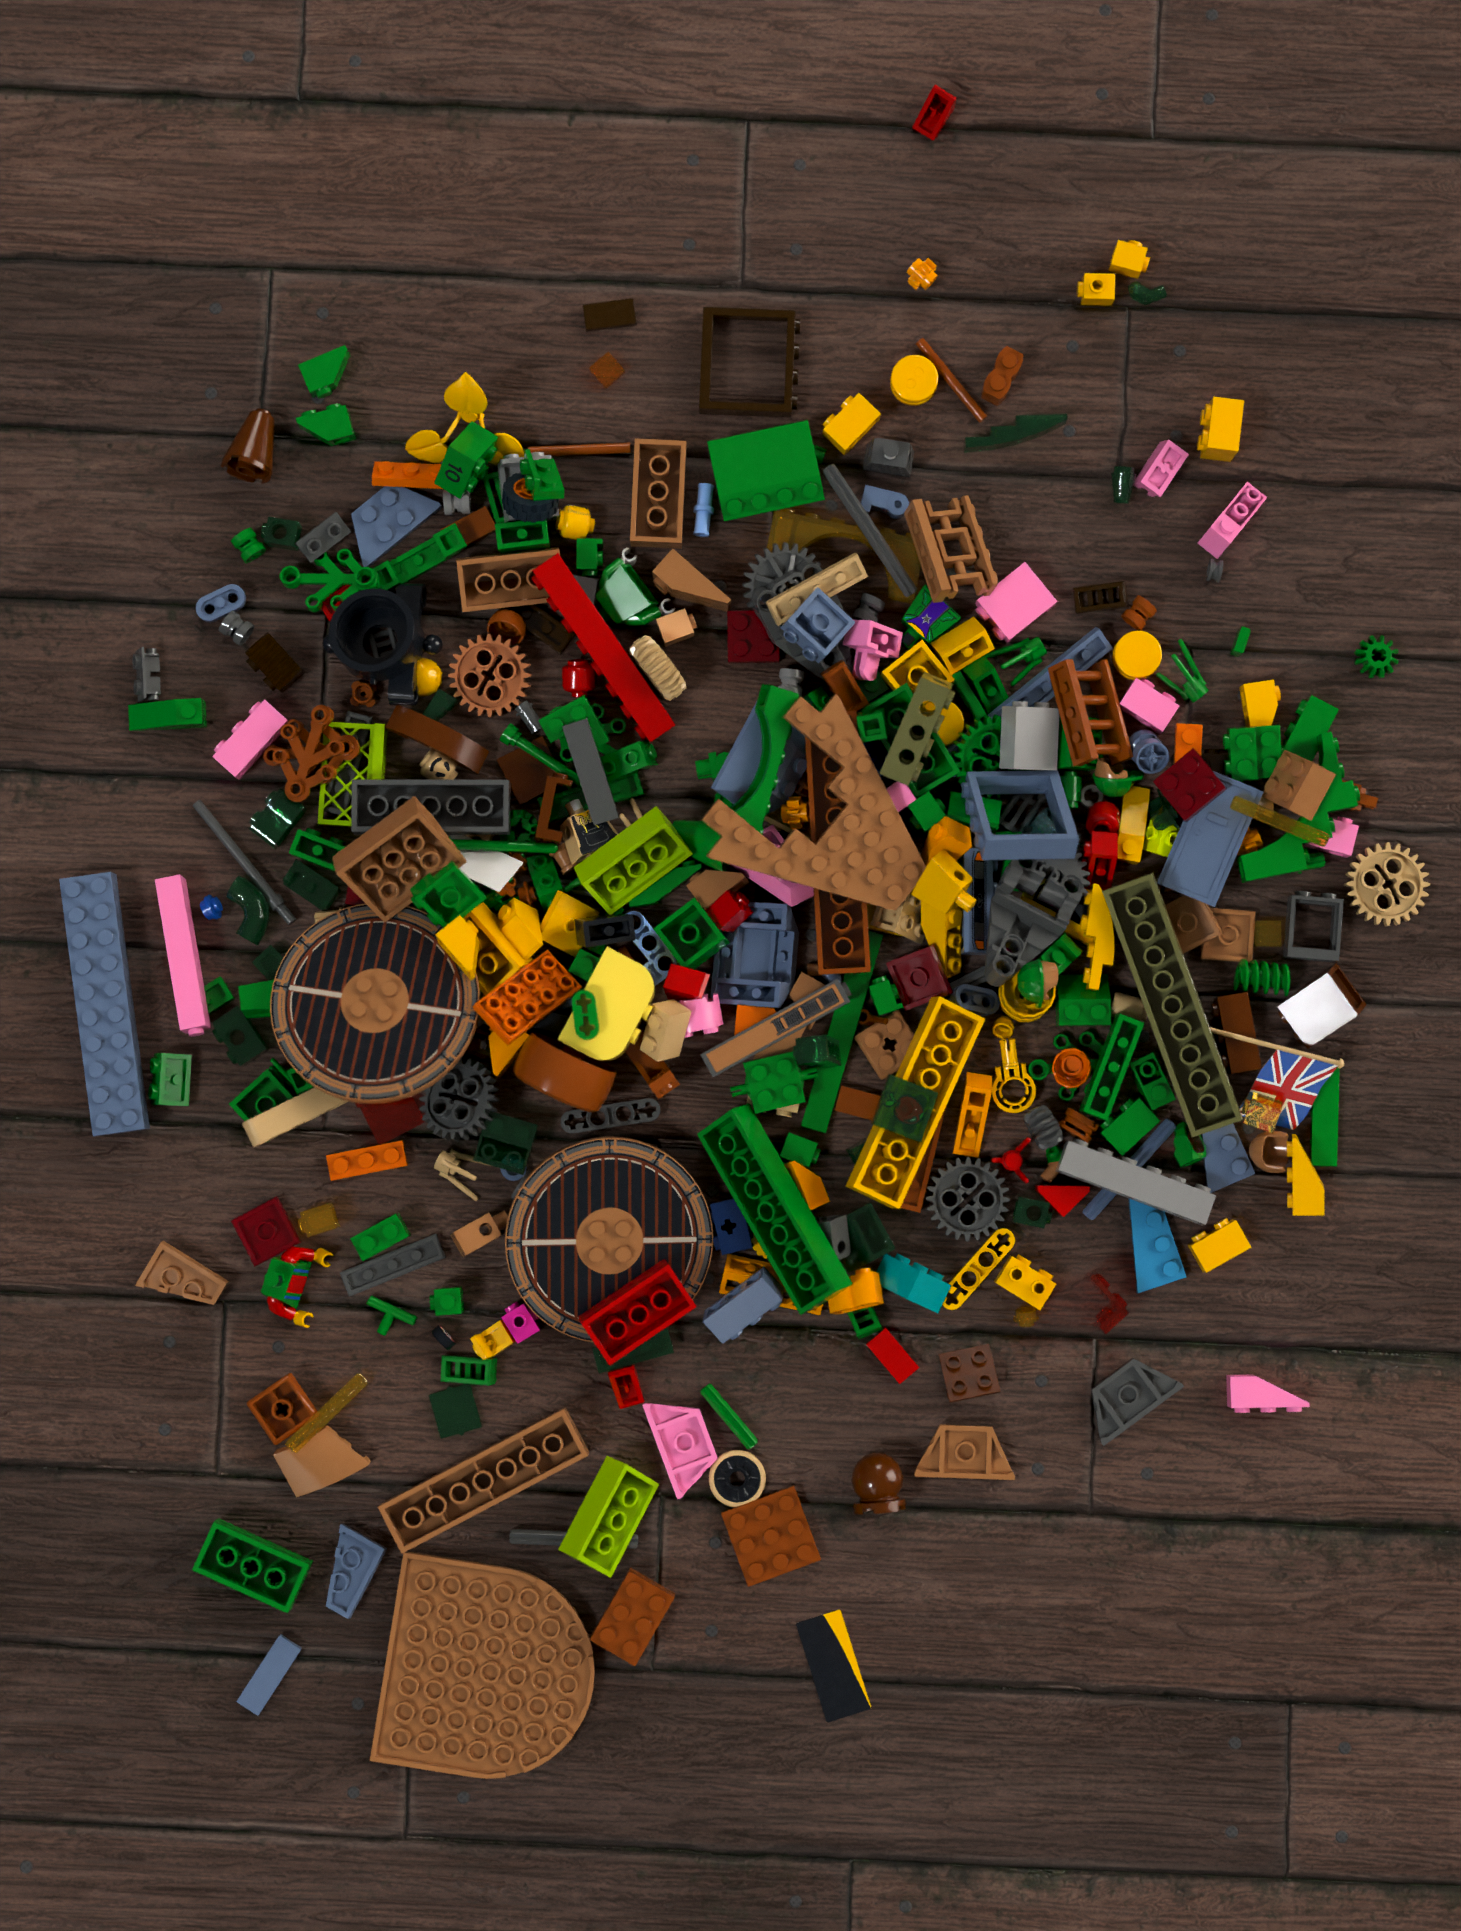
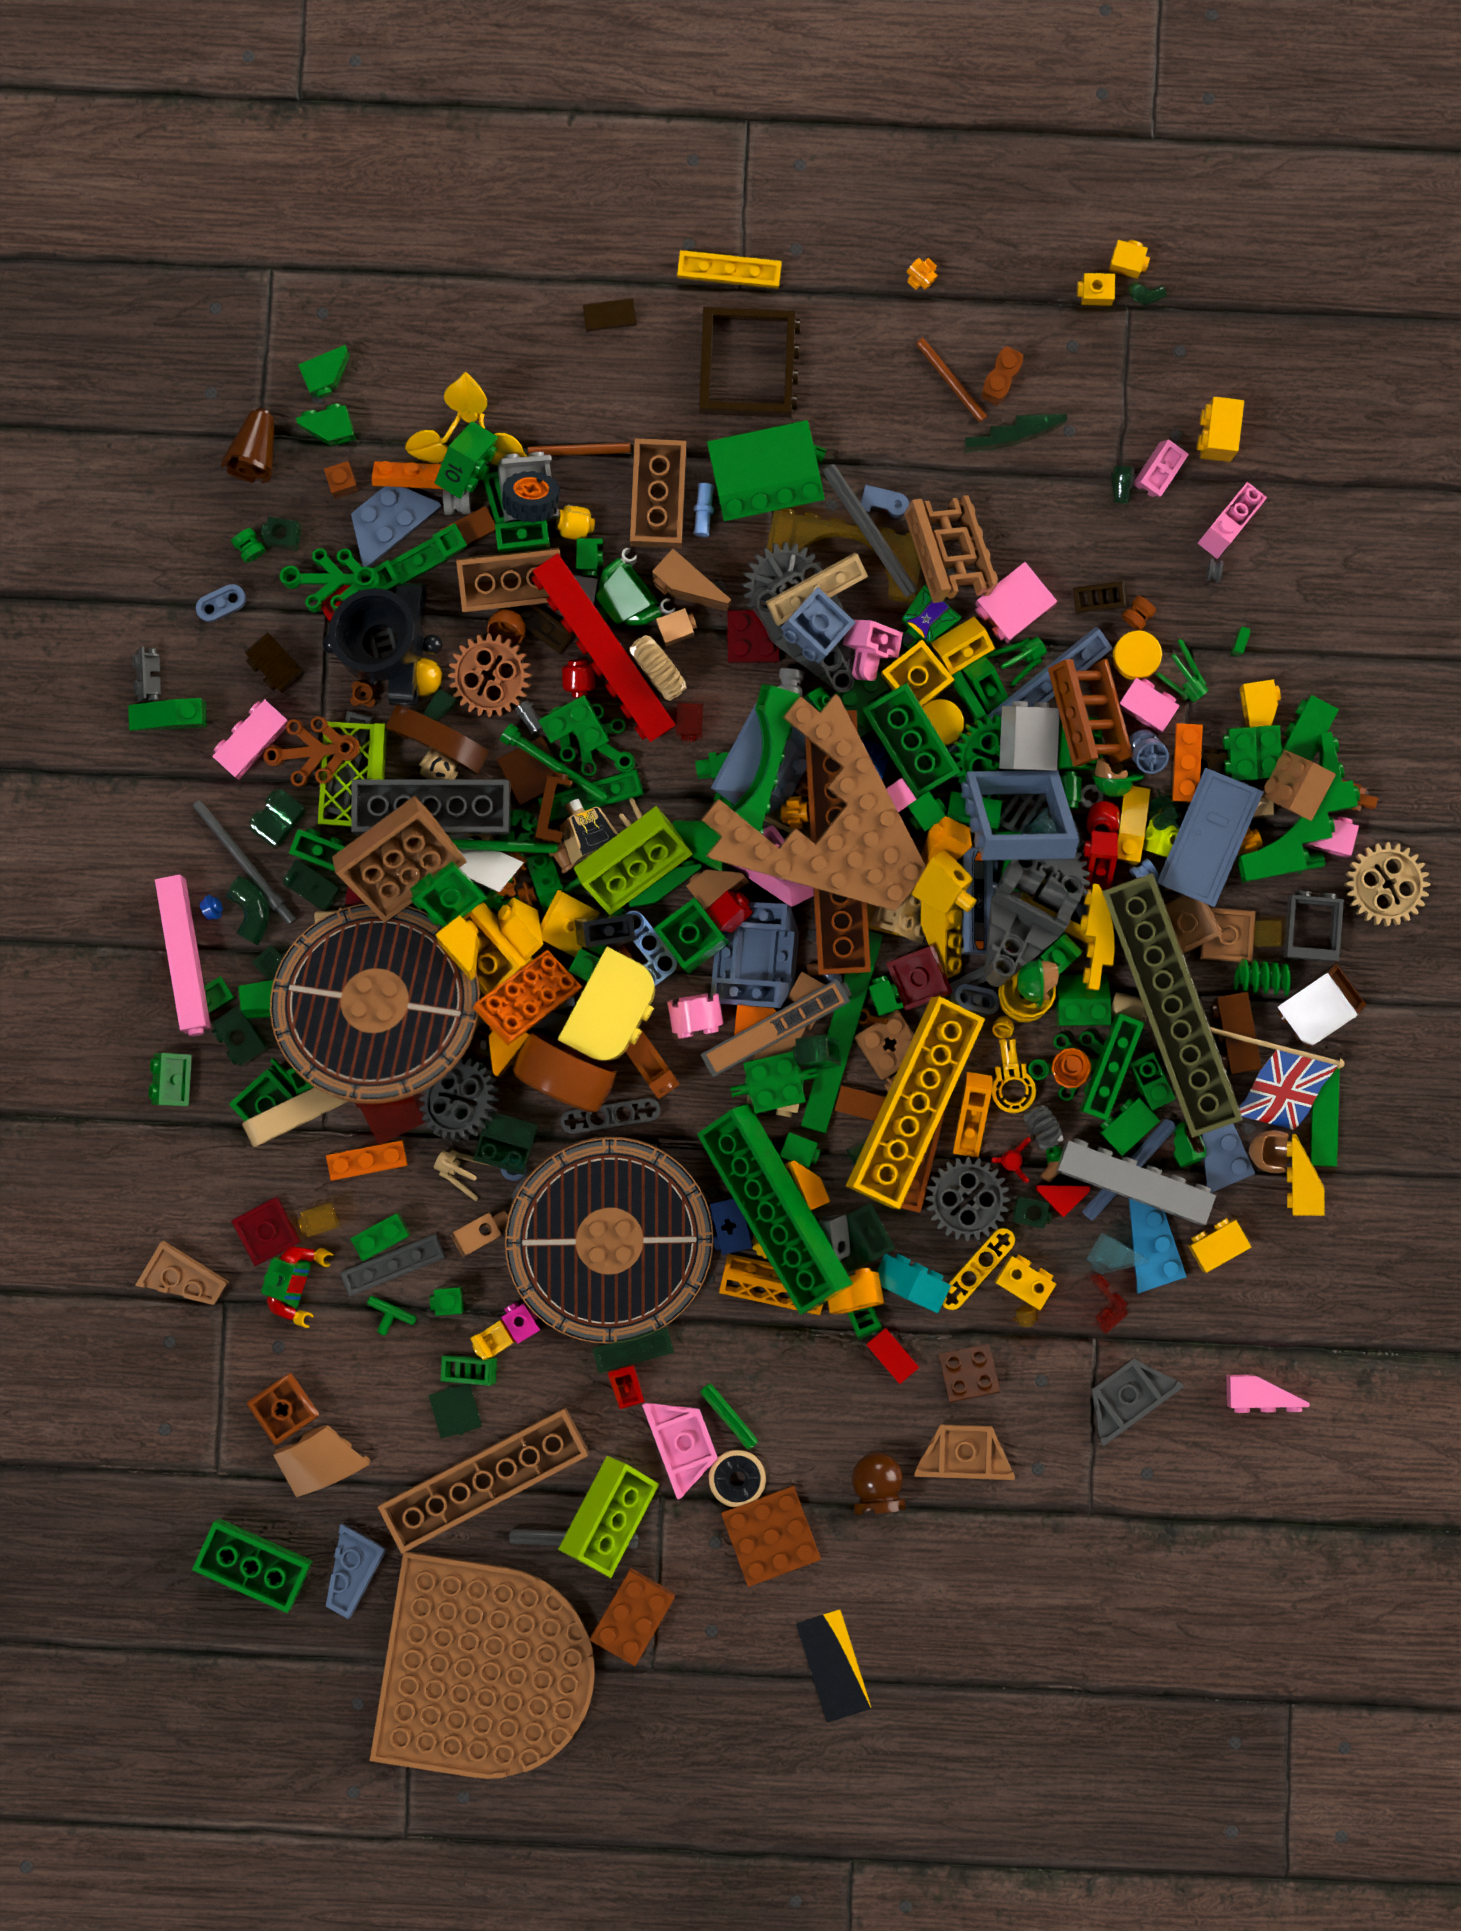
(104, 1004): sand blue brick -> none
(236, 628): dark grey wheel -> none
(269, 1675): sand blue tile -> none
(307, 757): dark orange plant -> none
(323, 537): dark grey hinge -> none
(326, 1413): clear yellow axle -> none
(341, 480): none -> dark orange brick
(443, 1337): black tile -> none
(541, 477): green bracket -> none
(578, 1014): green beam -> none
(590, 771): dark grey tile -> none
(607, 370): clear orange tile -> none
(629, 759): green bracket -> none
(636, 1312): red brick -> none
(665, 1030): tan brick -> none
(685, 983): red slope -> none
(689, 721): none -> clear red brick
(729, 269): none -> yellow plate
(743, 1305): sand blue brick -> none
(844, 685): dark orange tile -> none
(850, 423): yellow brick -> none
(869, 608): dark grey wheel -> none
(872, 725): green brick -> none
(889, 457): dark grey torso -> none
(896, 764): olive brick -> none
(904, 1108): clear green tile -> none
(914, 380): yellow head -> none
(935, 112): red slope -> none
(1080, 1123): dark orange wheel -> none
(1113, 1256): none -> clear light blue slope
(1146, 868): none -> light blue wheel
(1189, 785): dark red plate -> none
(1262, 1112): clear yellow brick -> none
(1279, 821): clear yellow axle -> none
(1367, 652): green gear -> none

